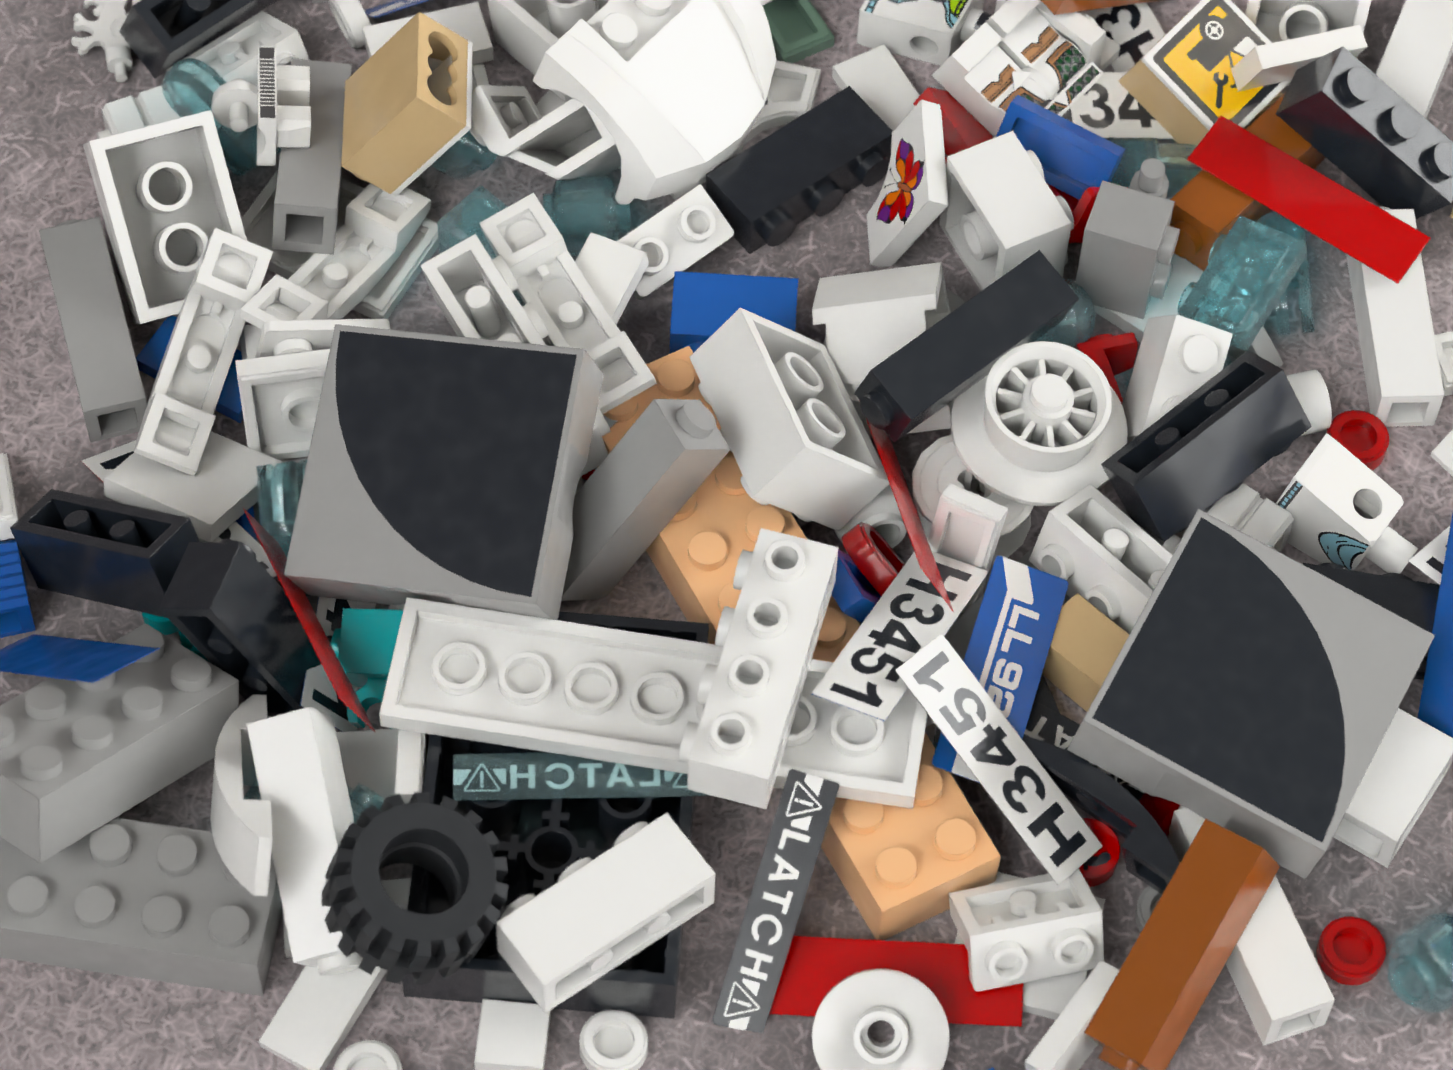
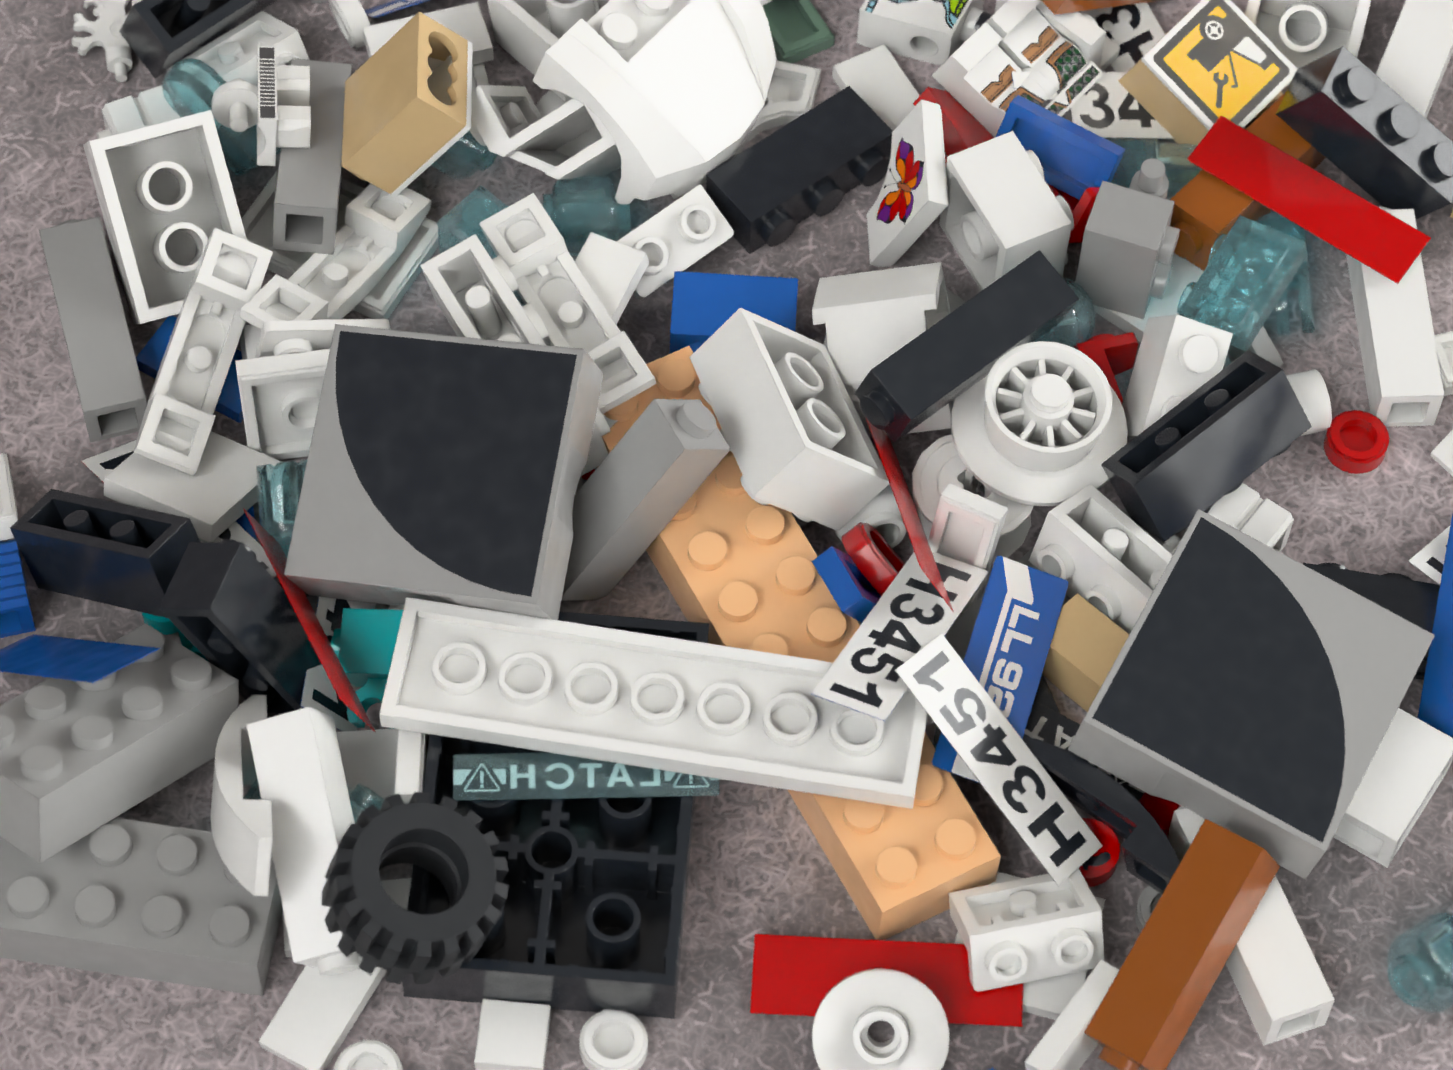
(604, 911): white brick -> none
(760, 669): white brick -> none
(775, 902): sticker -> none
(1280, 60): white tile -> none
(1344, 511): white torso -> none
(1351, 950): red tile -> none

